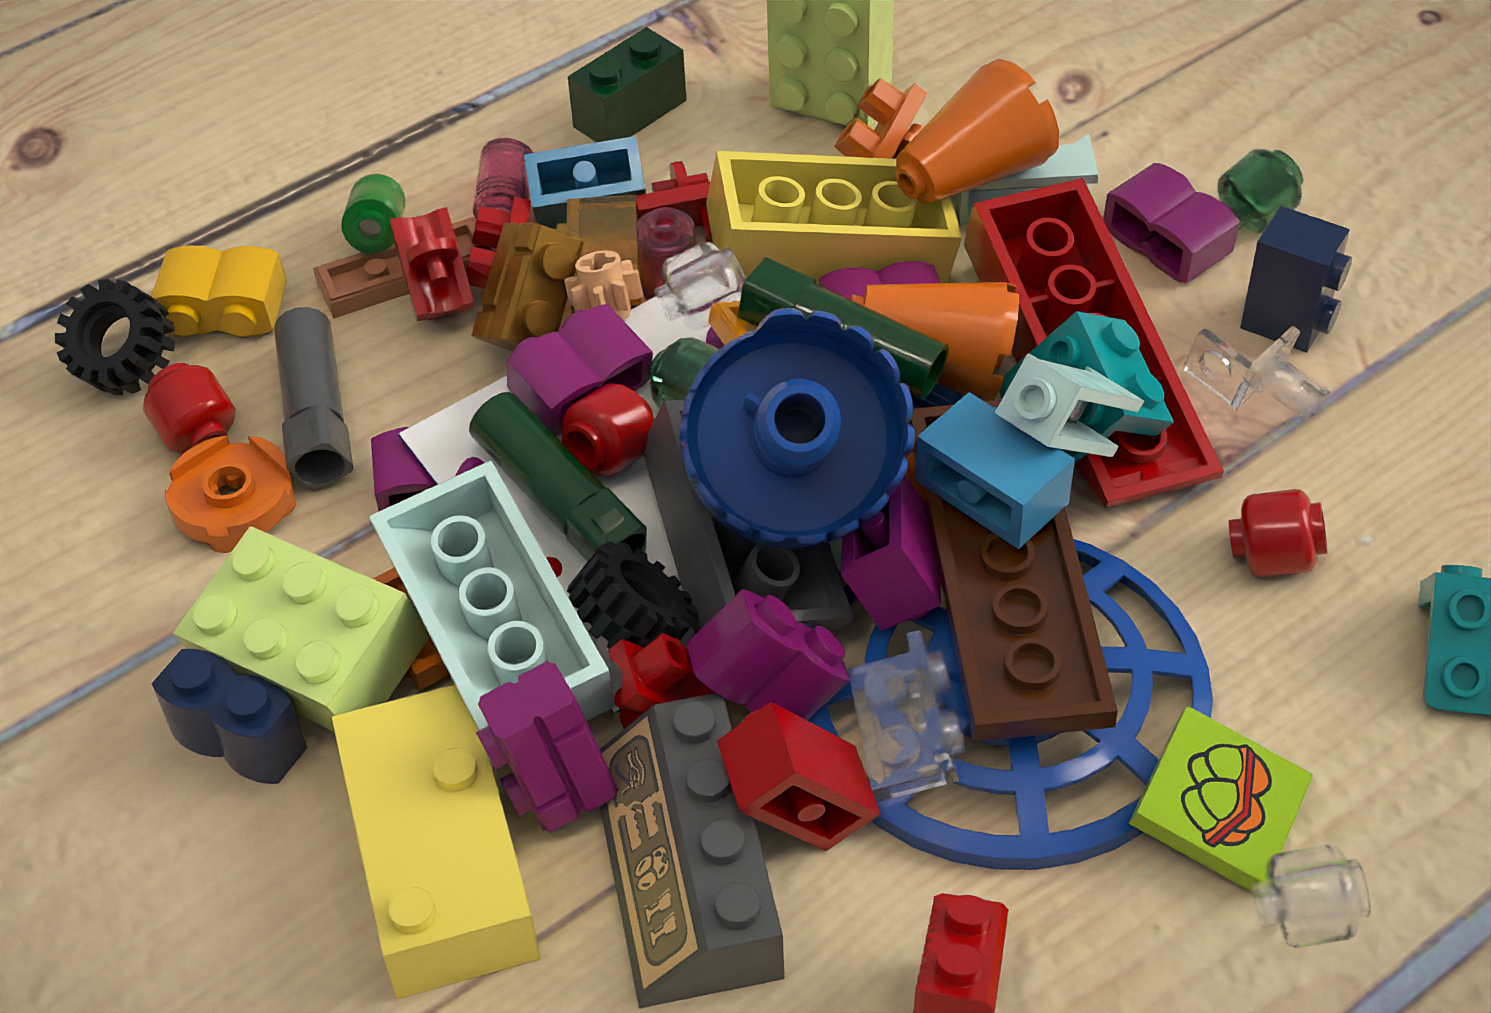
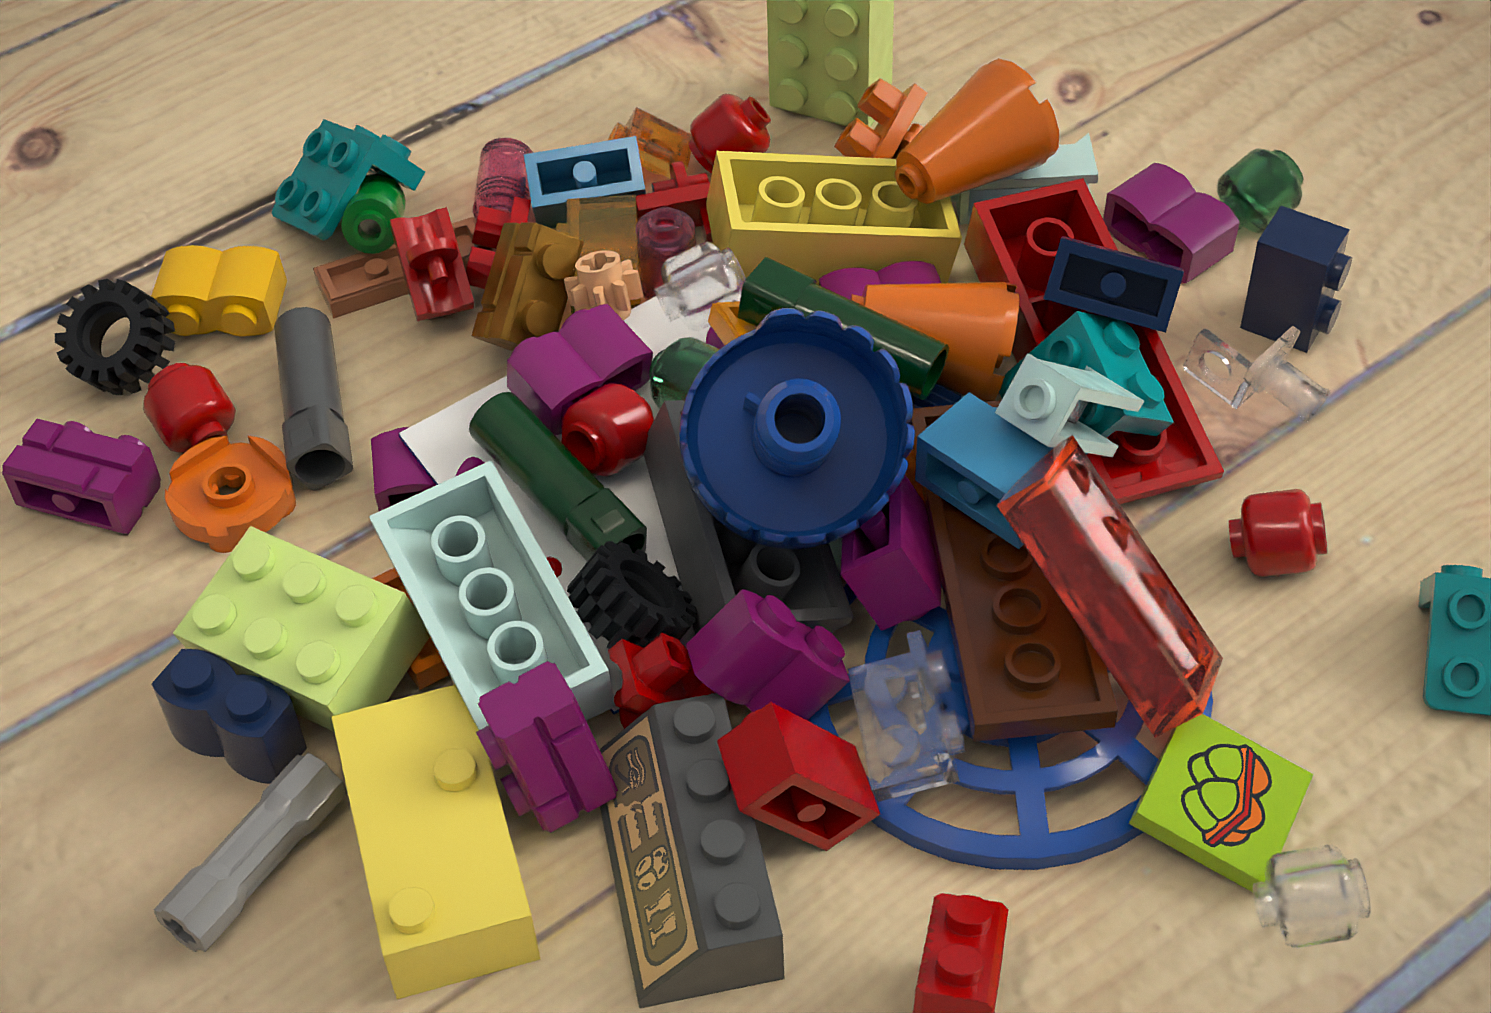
(82, 475): none -> magenta brick
(217, 889): none -> light grey axle
(333, 170): none -> teal bracket
(627, 87): dark green brick -> none
(657, 141): none -> clear orange bracket
(729, 126): none -> red head
(1113, 587): none -> clear red slope
(1114, 284): none -> dark blue brick

